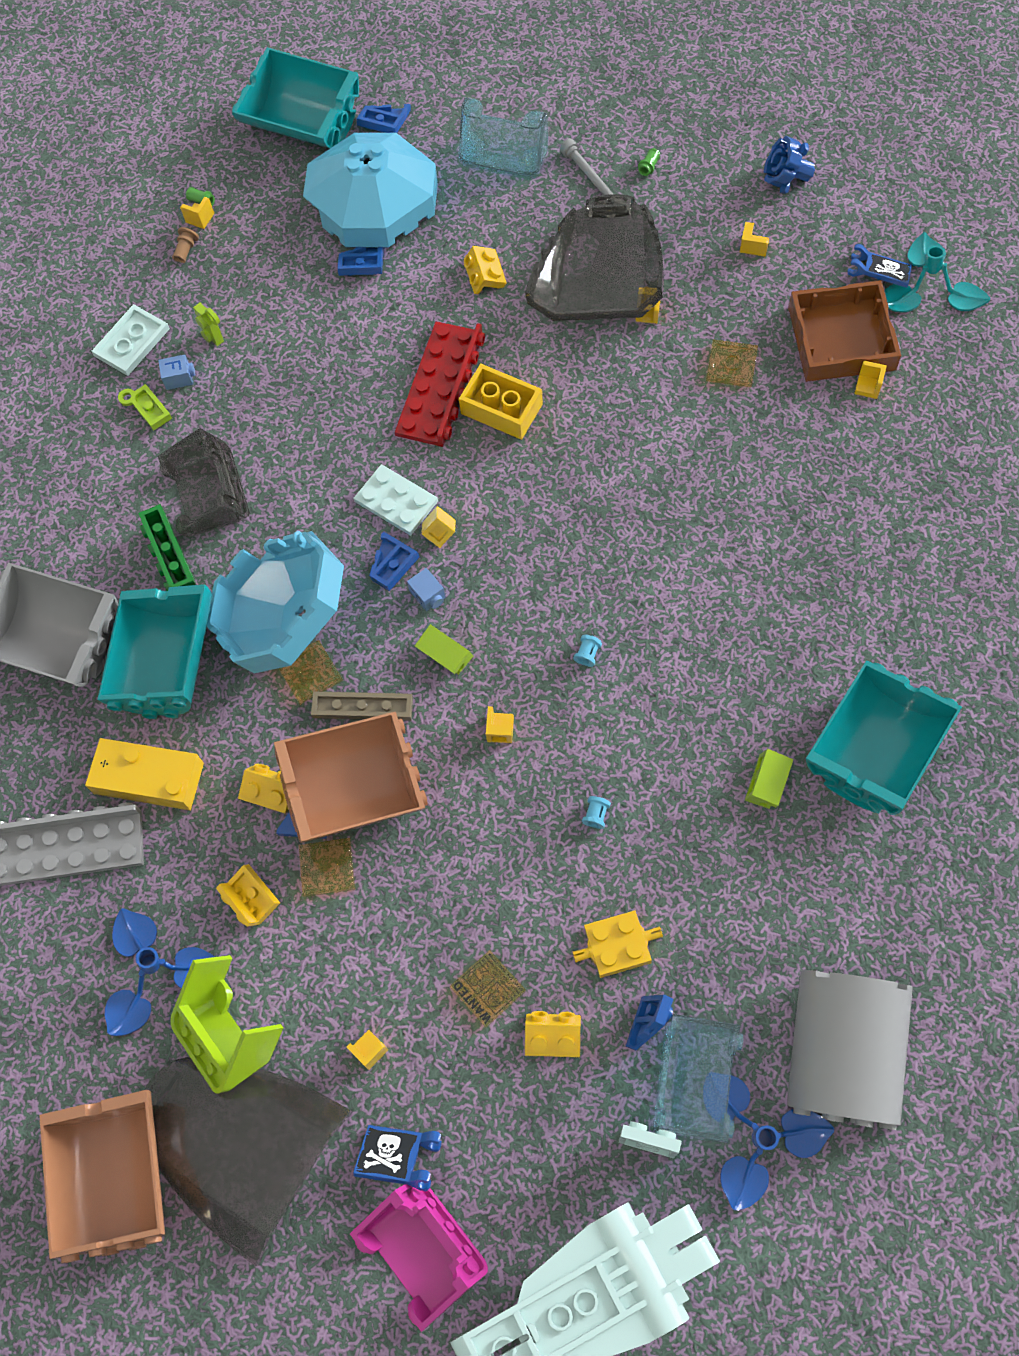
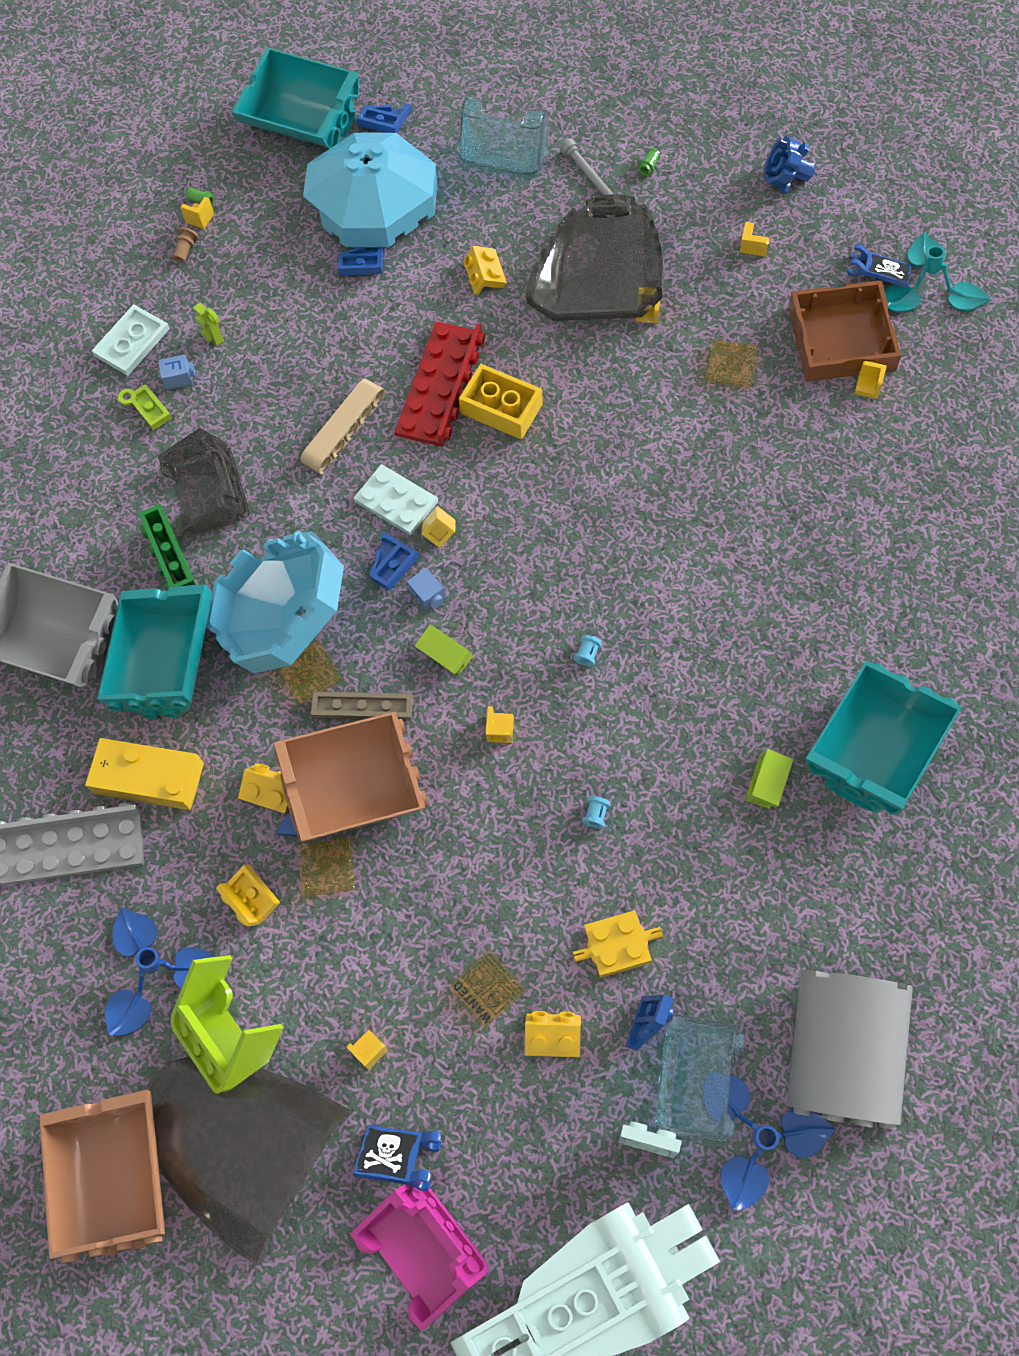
(342, 425): none -> tan beam

